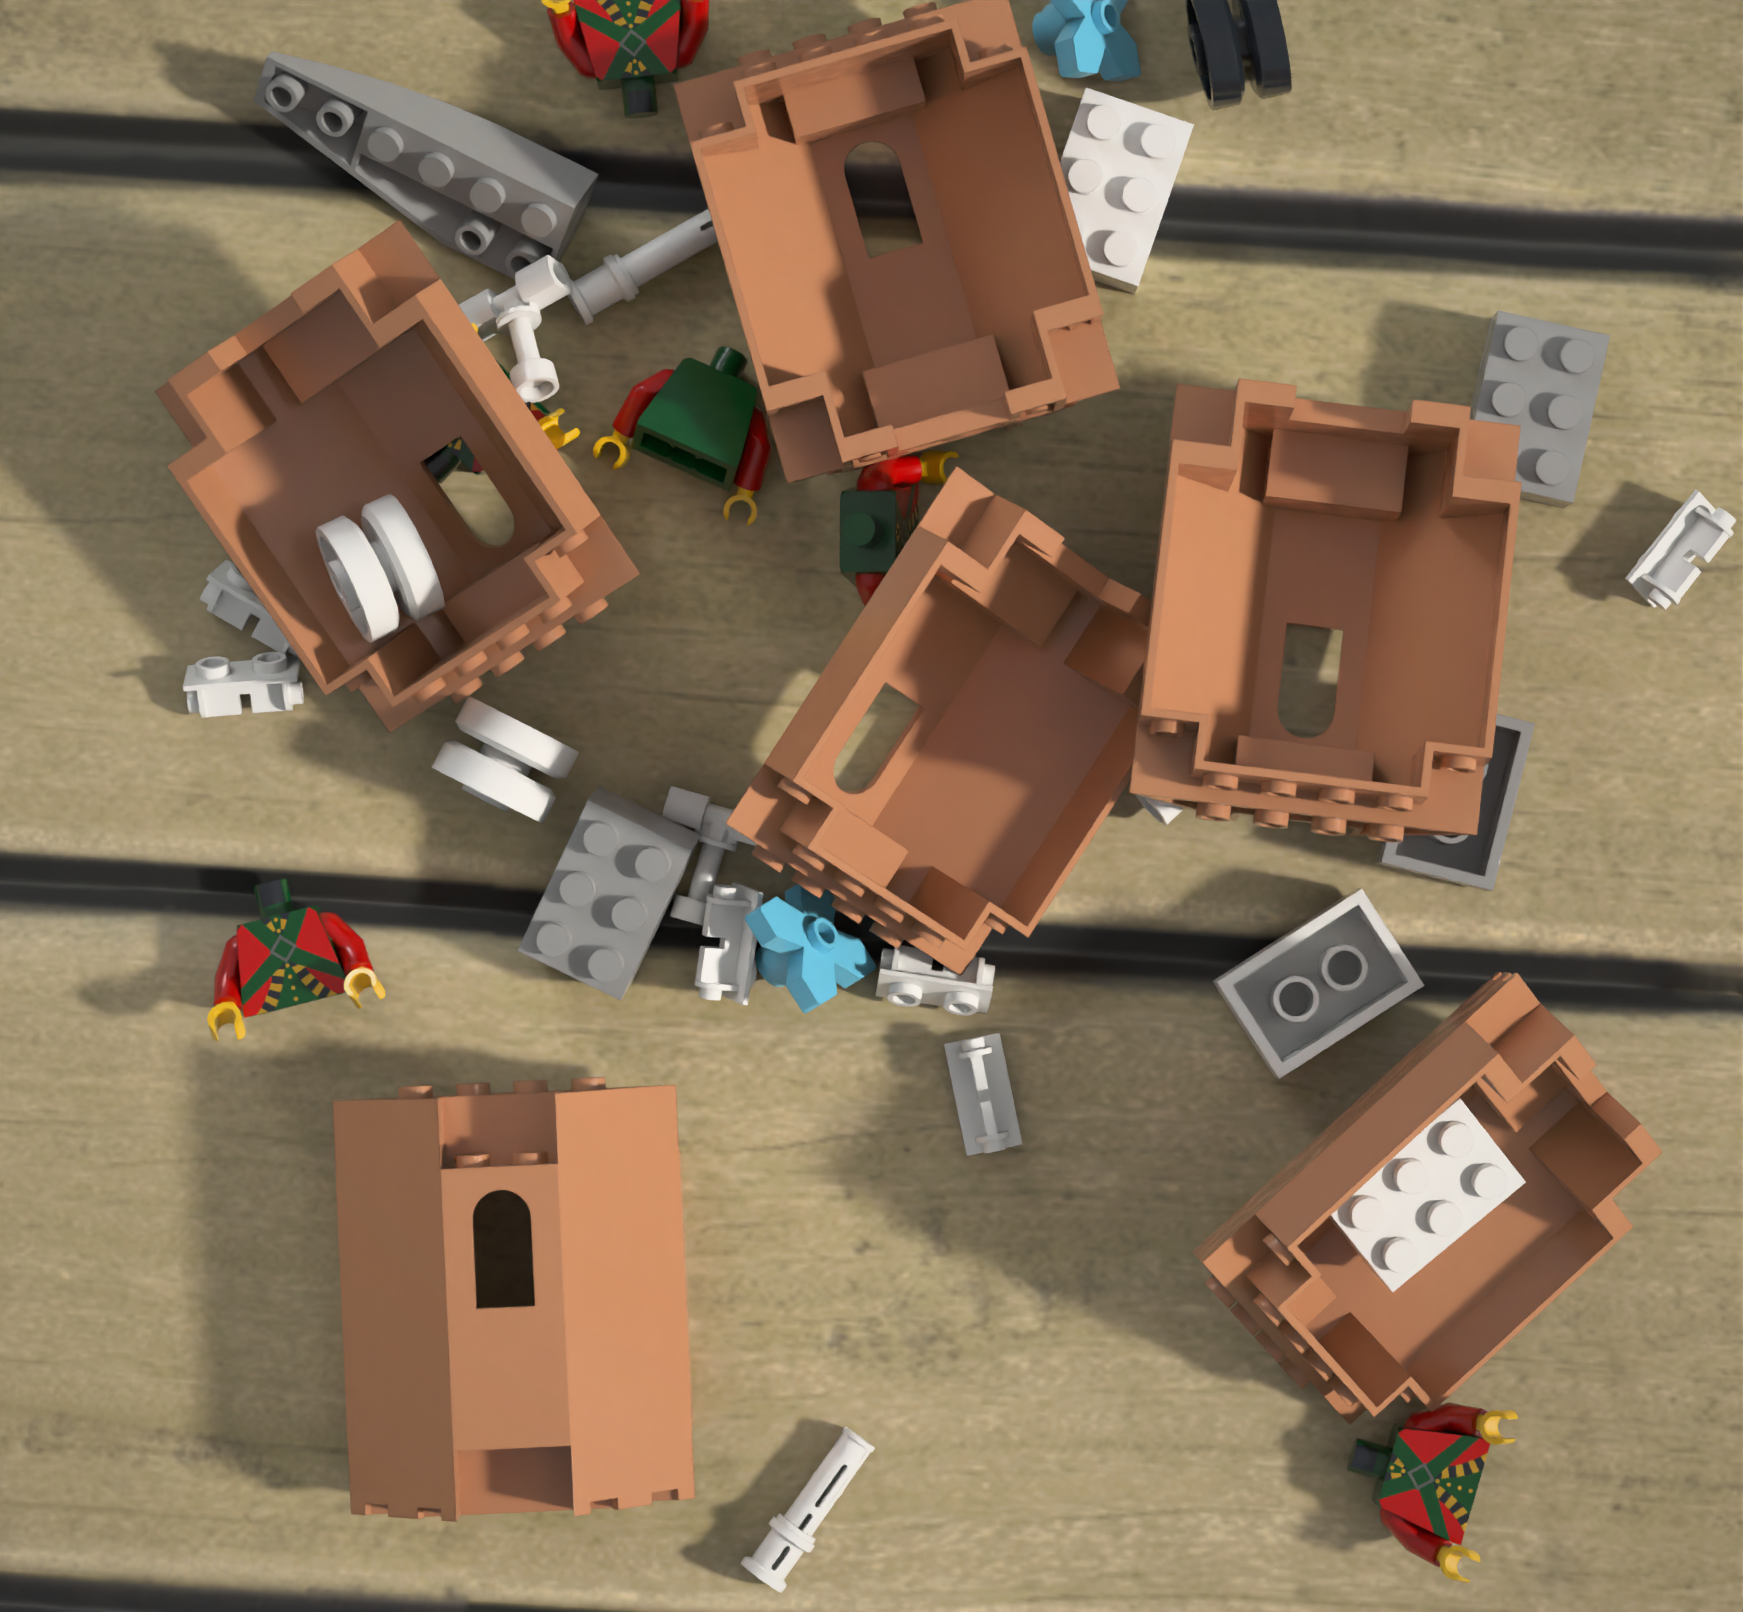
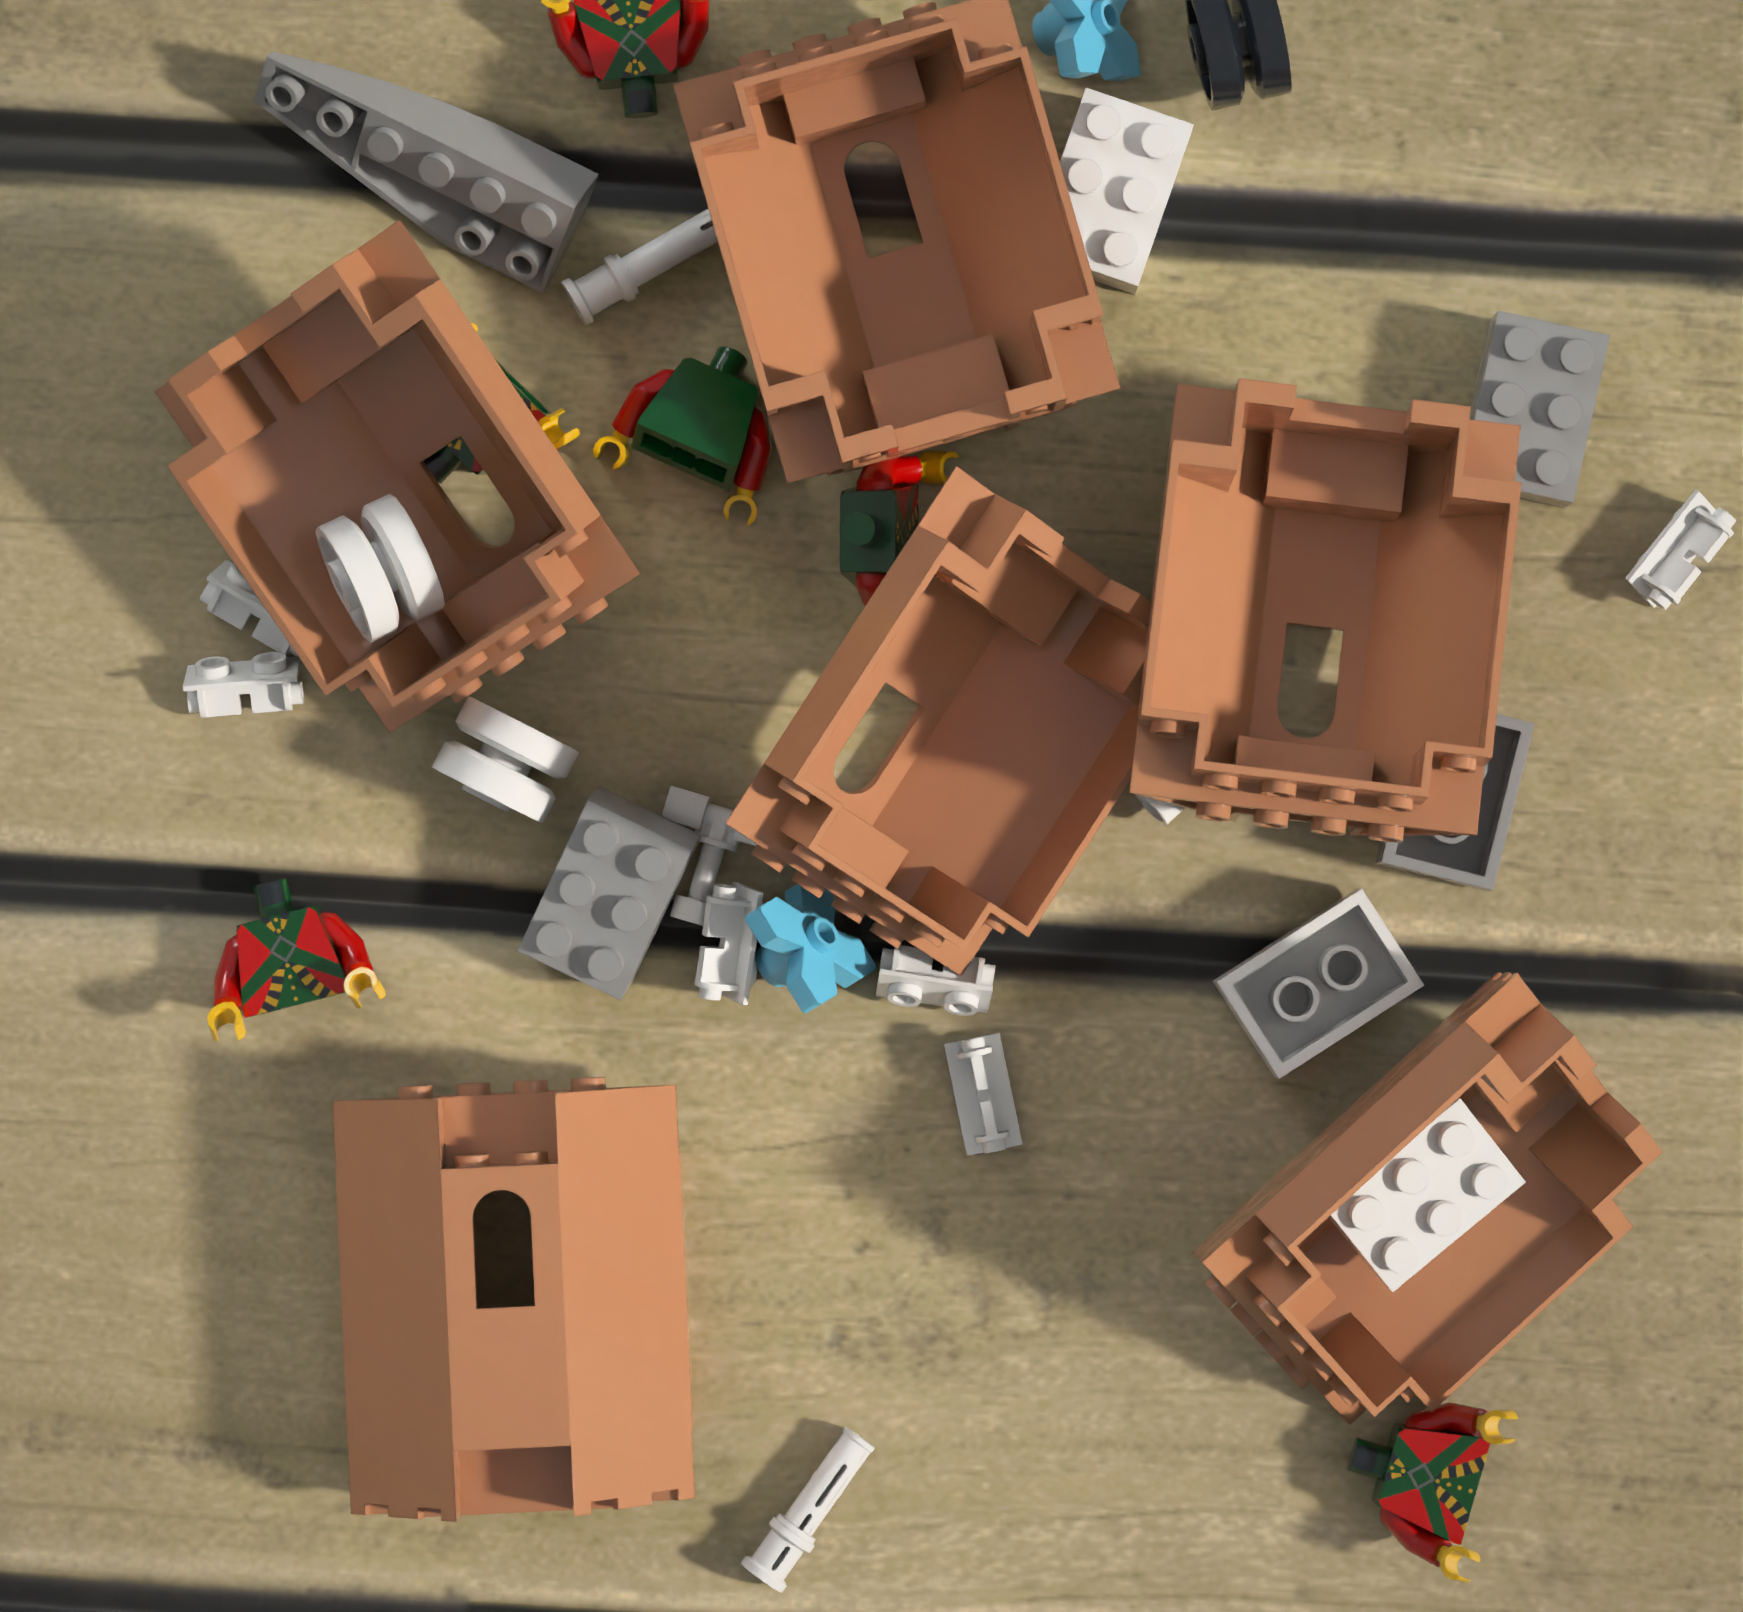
(517, 315): white bar -> none

